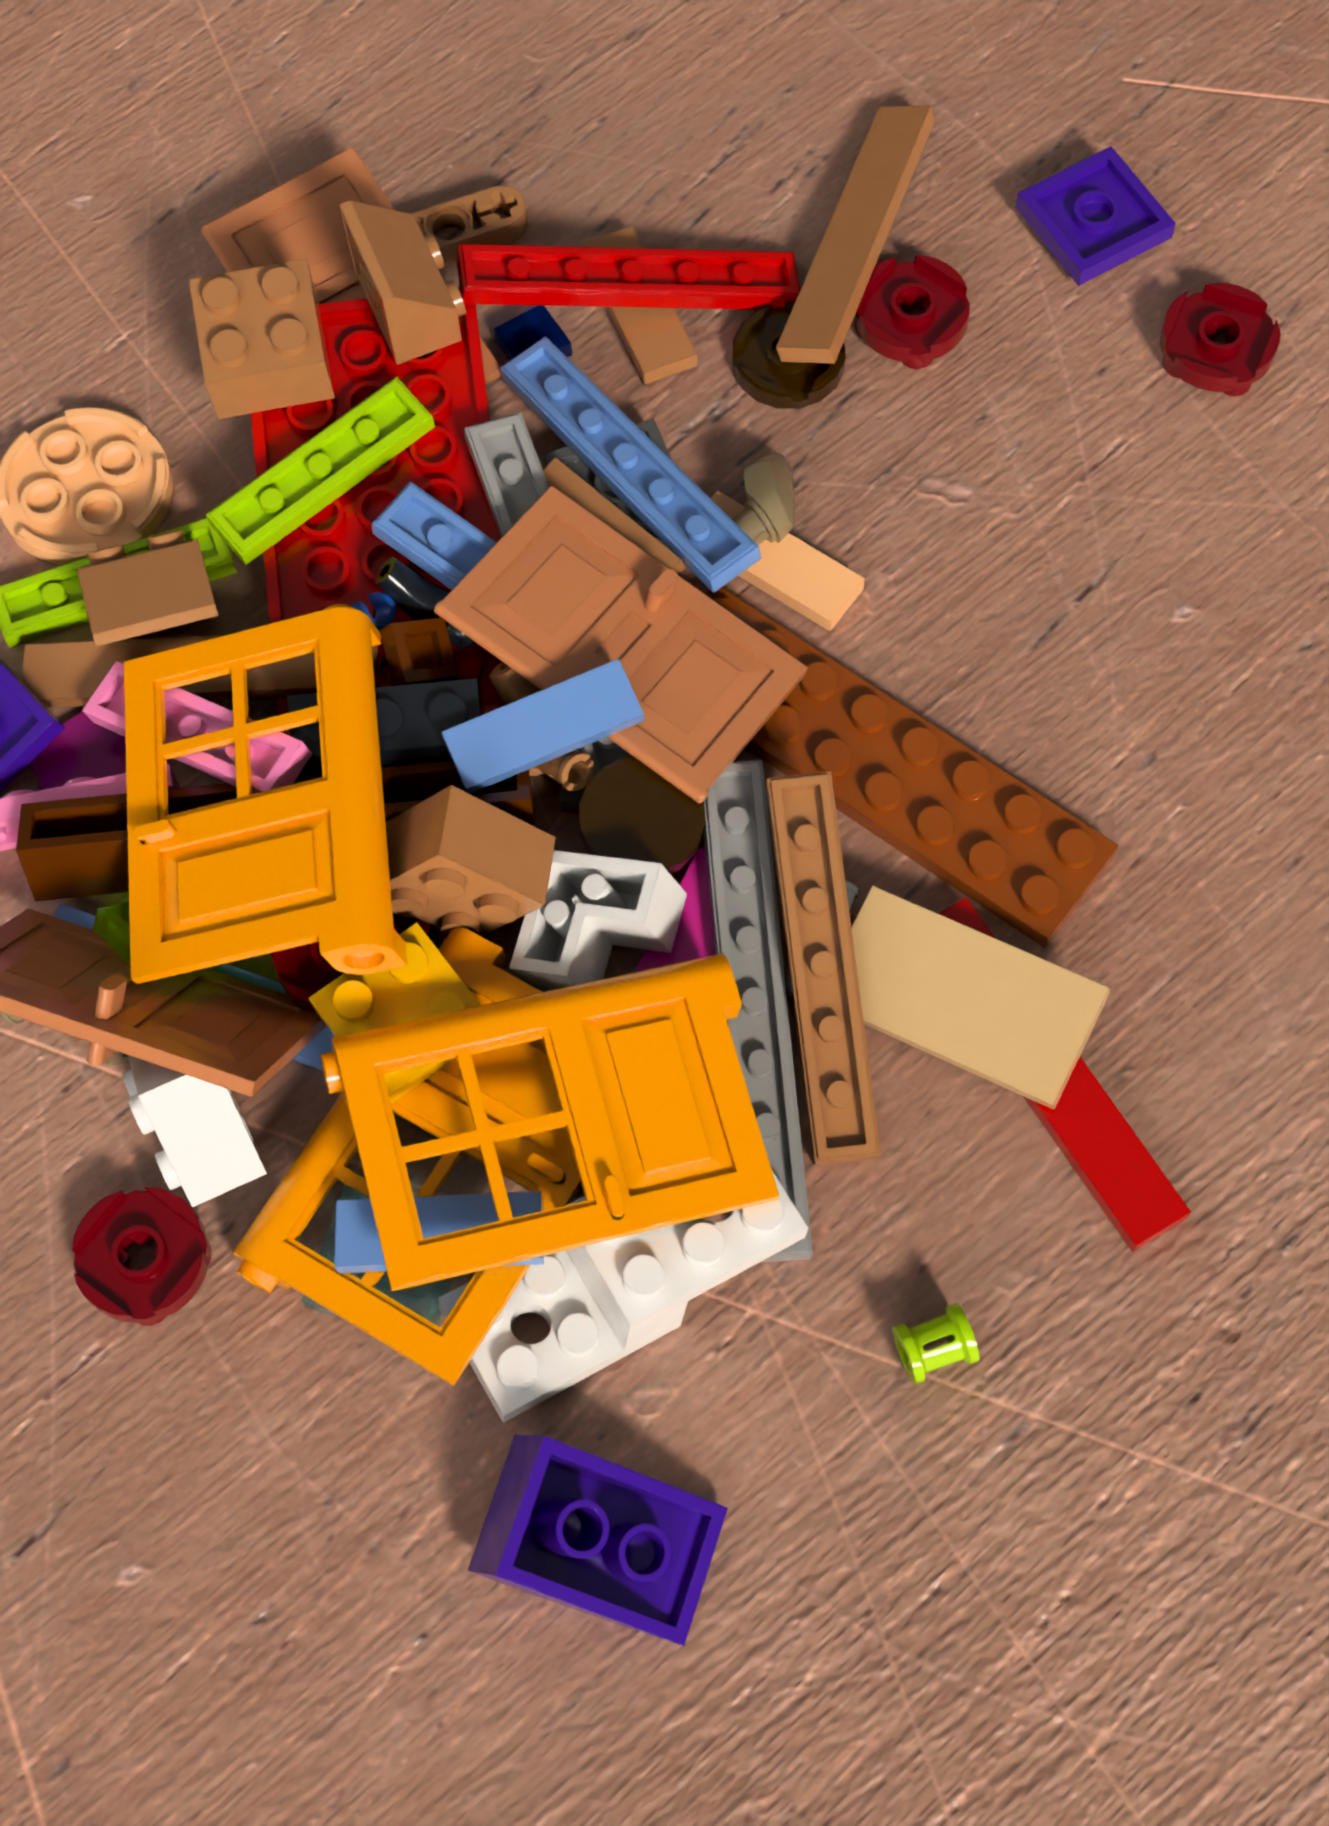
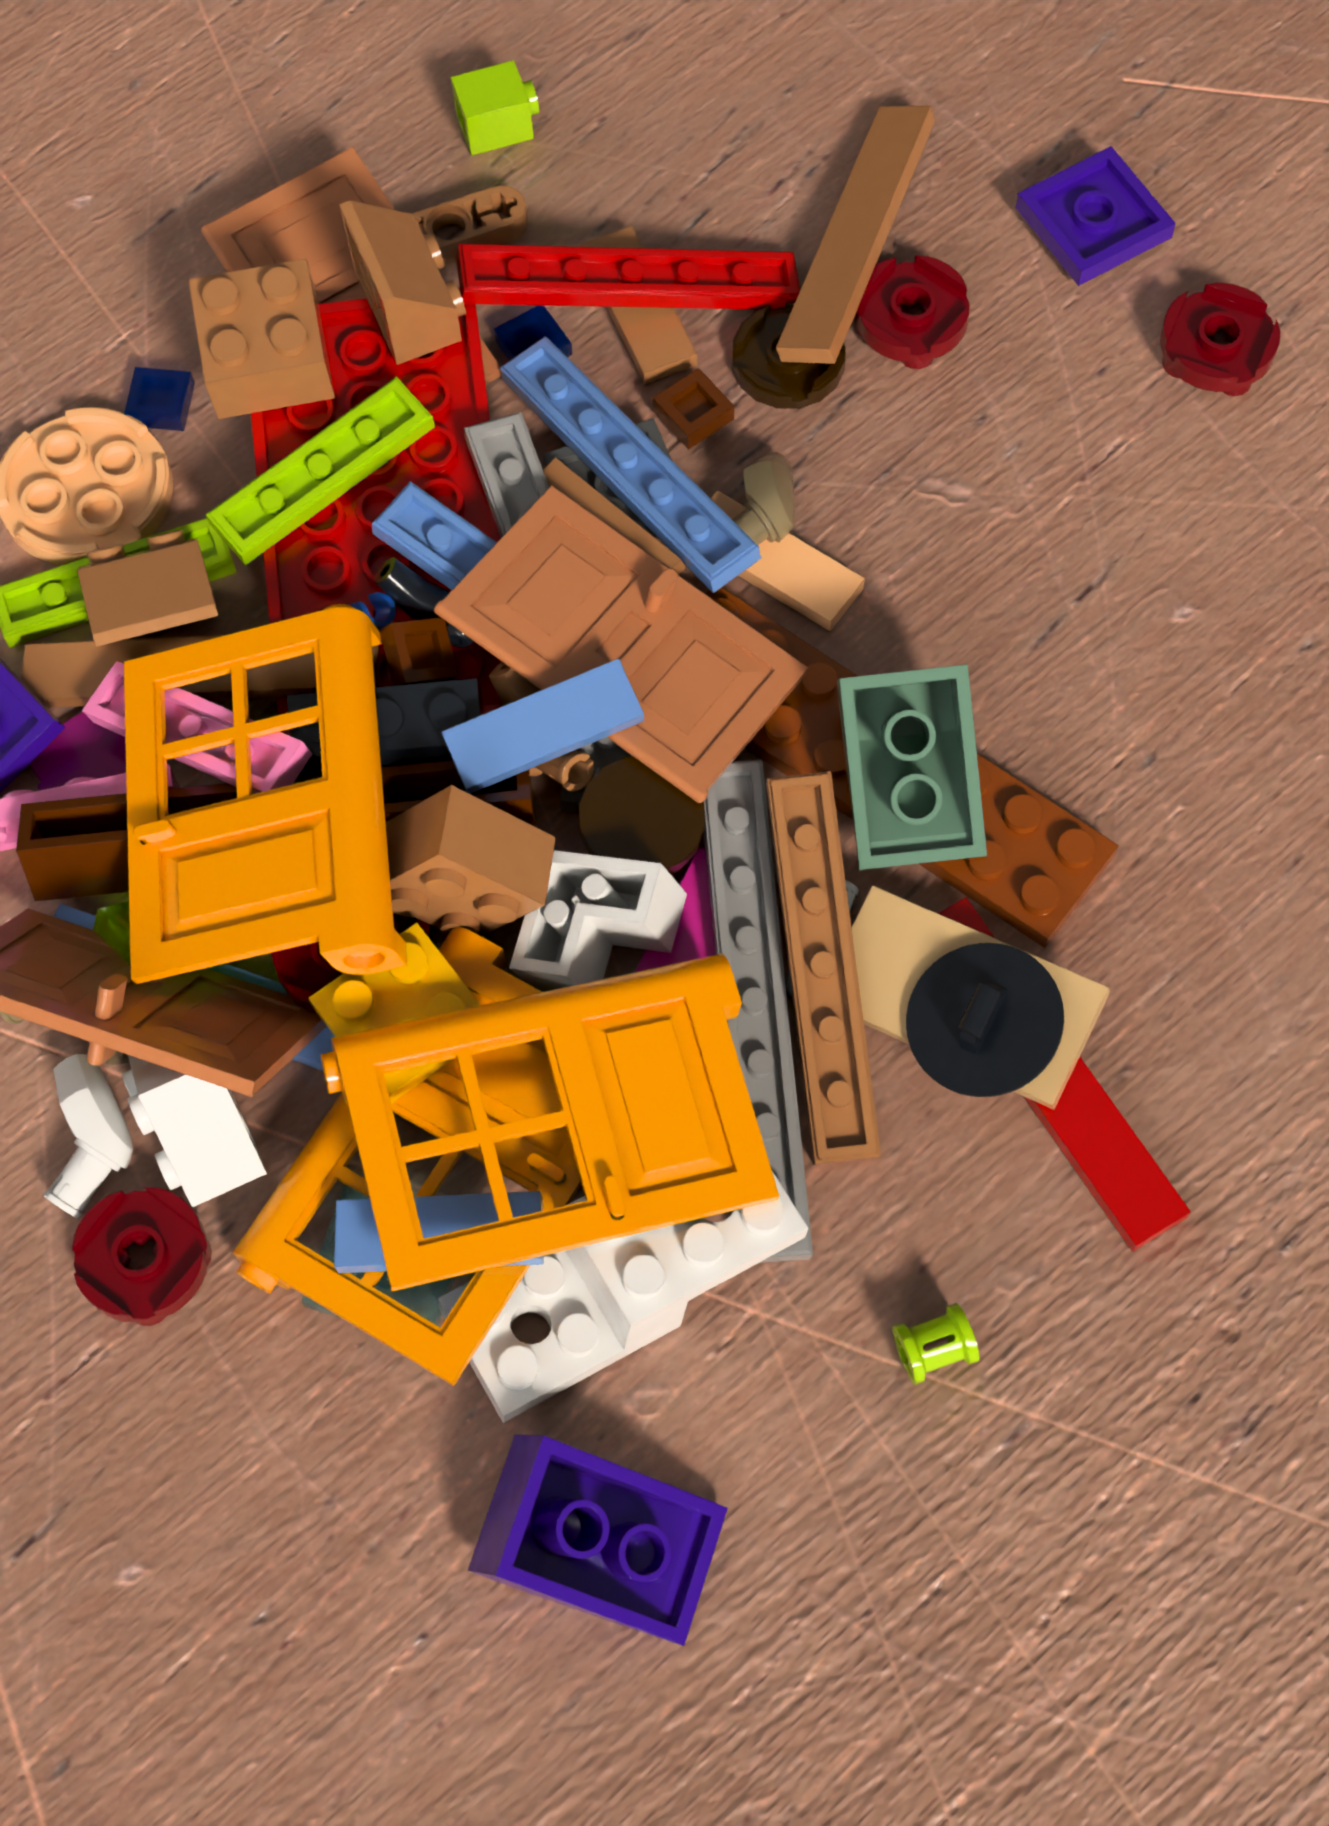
(99, 1130): none -> white arm
(160, 398): none -> clear blue tile
(494, 107): none -> lime brick
(693, 408): none -> reddish brown plate
(912, 766): none -> sand green slope
(985, 1020): none -> black shield

